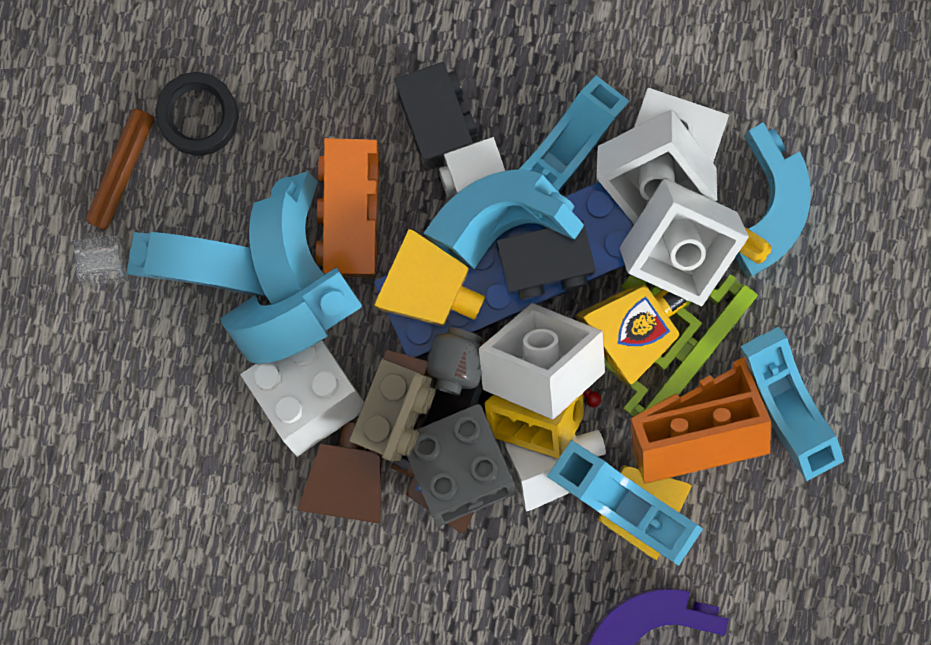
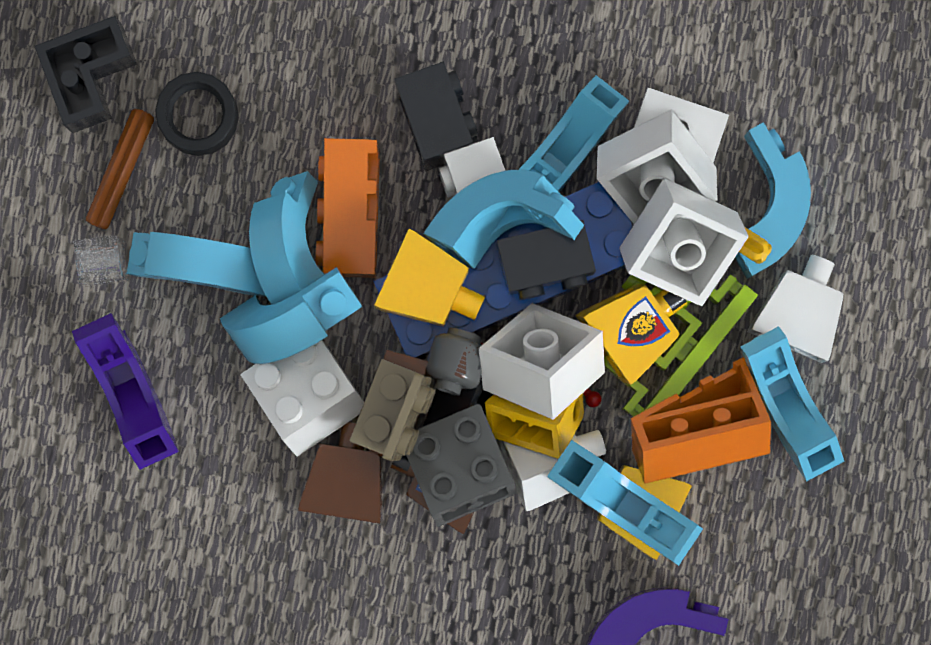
(75, 65): none -> black brick
(127, 389): none -> dark purple arch
(803, 310): none -> white torso

